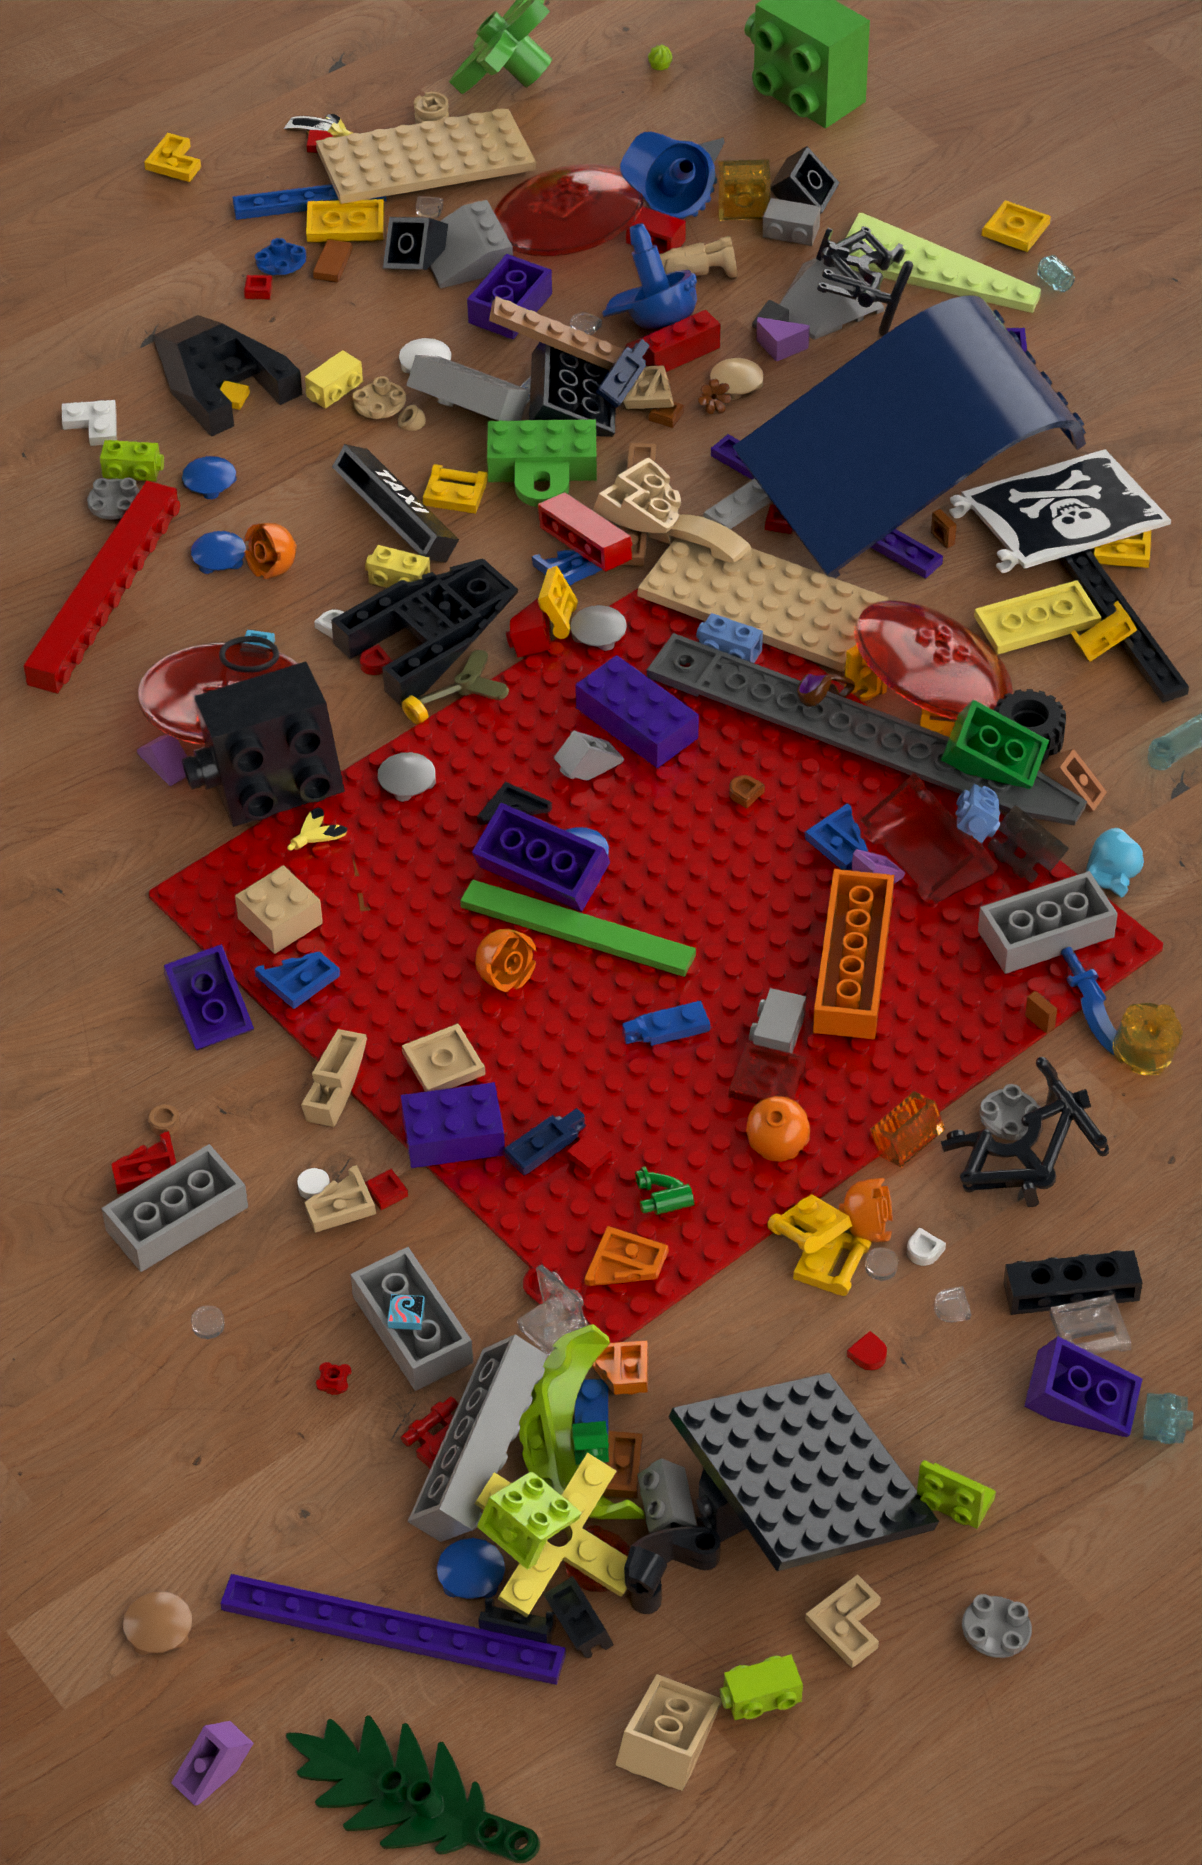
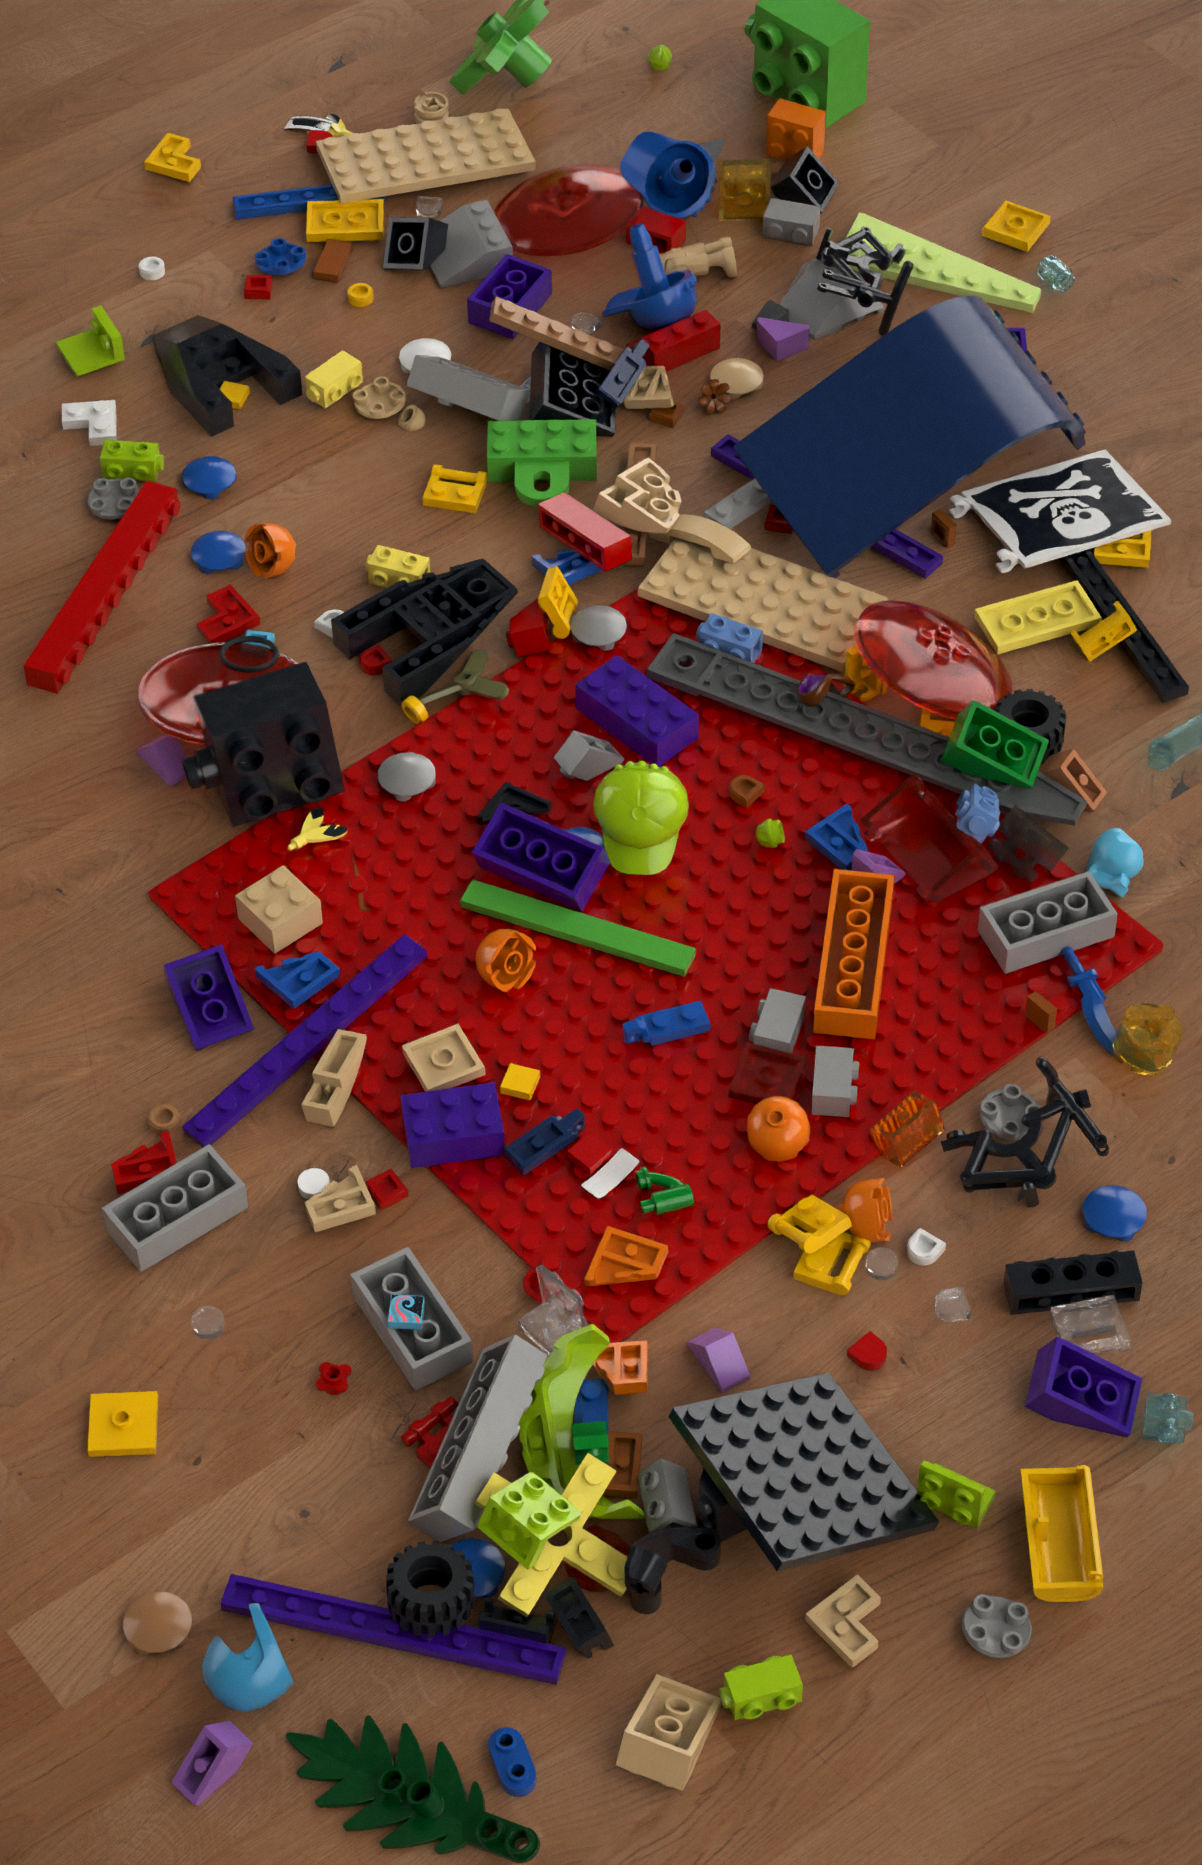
(94, 347): none -> lime bracket
(123, 1424): none -> yellow plate
(151, 268): none -> white tile
(231, 617): none -> red plate
(251, 1677): none -> dark azure piece
(304, 1041): none -> dark purple plate
(360, 295): none -> yellow tile
(395, 503): black brick -> none
(430, 1566): none -> black tyre
(512, 1759): none -> blue plate
(520, 1081): none -> yellow tile
(611, 1174): none -> white sticker
(640, 816): none -> lime piece
(720, 1358): none -> medium lavender slope
(770, 833): none -> lime plate
(793, 128): none -> orange brick
(833, 1081): none -> light grey brick
(1062, 1533): none -> yellow container
(1114, 1212): none -> blue dish

